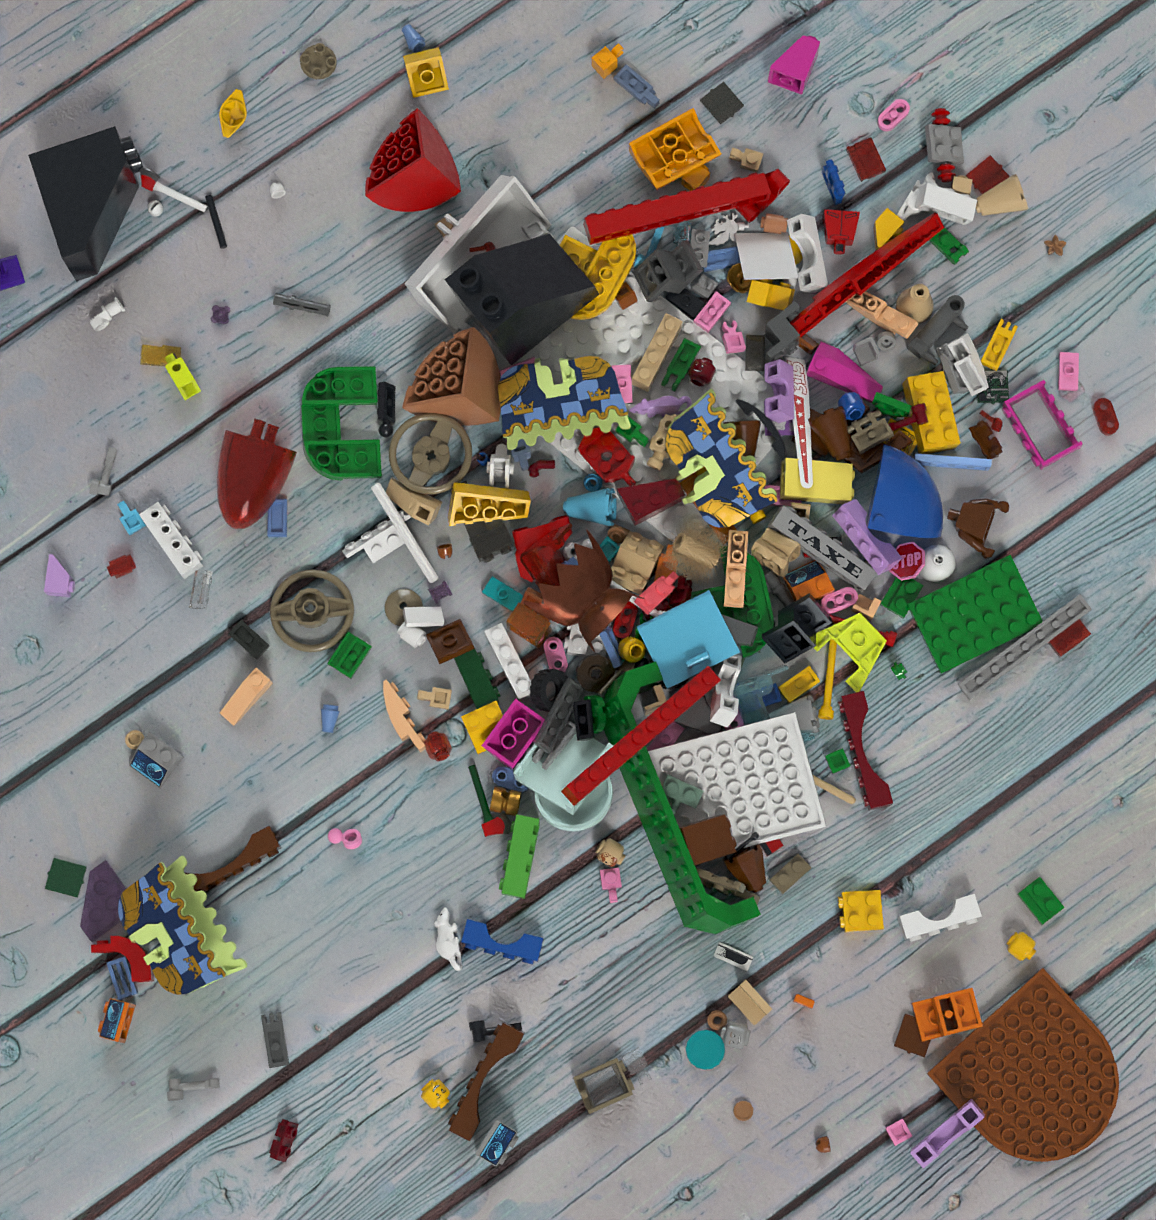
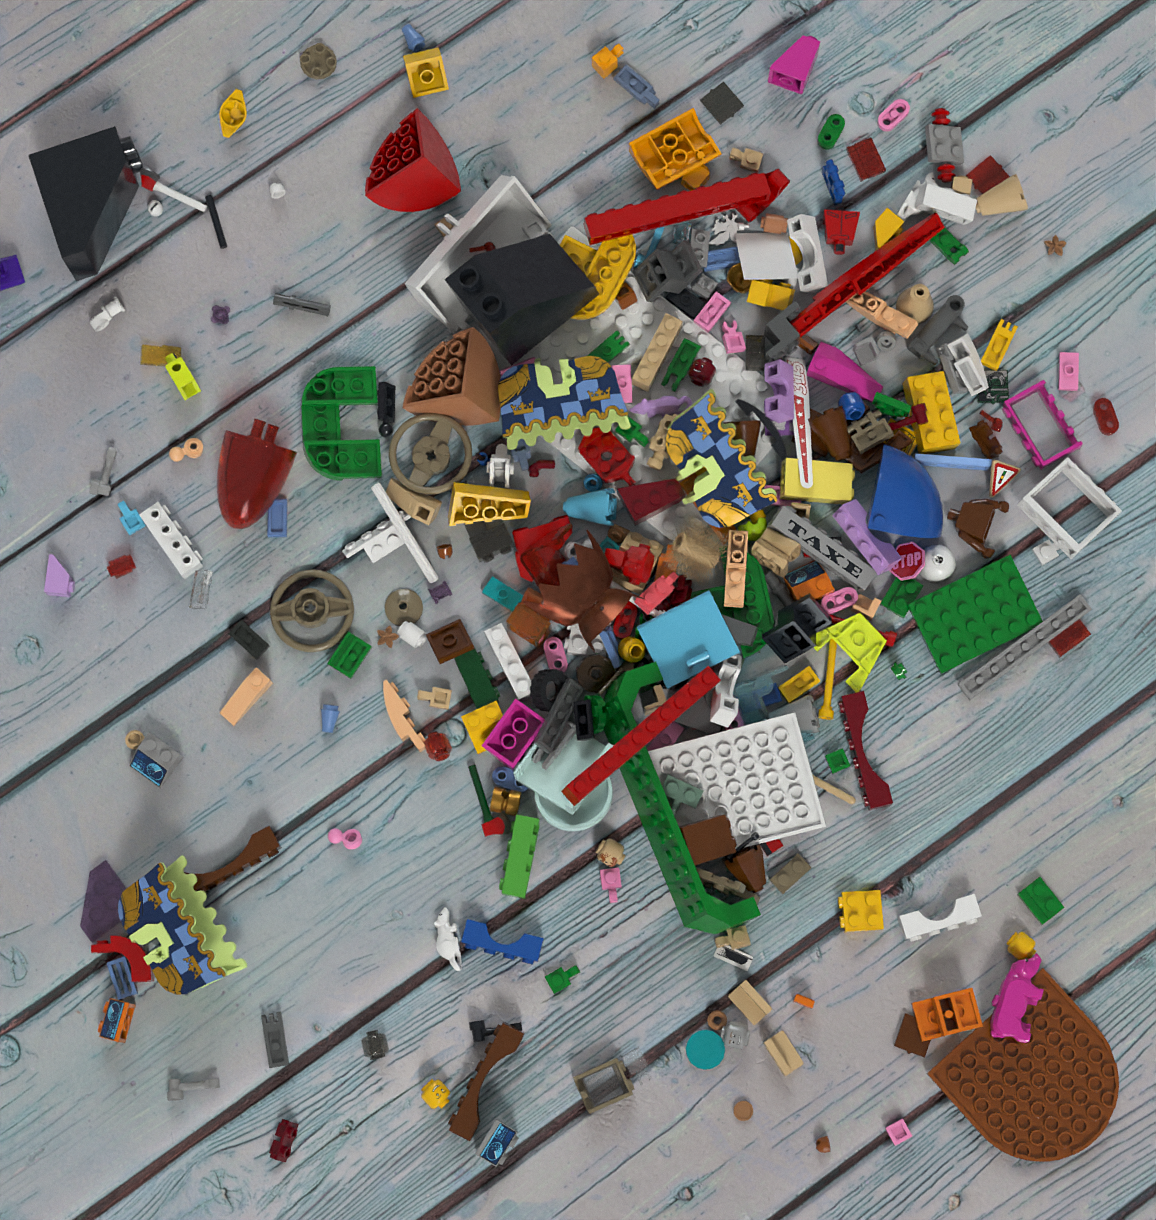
(65, 877): clear green piece -> none
(177, 453): none -> light nougat plate
(375, 1045): none -> clear smoke head
(387, 637): none -> medium nougat plant
(423, 616): white tile -> none
(559, 979): none -> green plate
(610, 348): none -> green hinge
(634, 563): none -> red piece
(735, 937): none -> tan plate
(756, 530): none -> lime hair
(783, 1053): none -> tan panel
(832, 131): none -> green plate
(946, 1133): lavender arch -> none
(1001, 475): none -> piece
(1012, 1000): none -> dark pink animal
(1046, 552): none -> white plate
(1050, 526): none -> white window

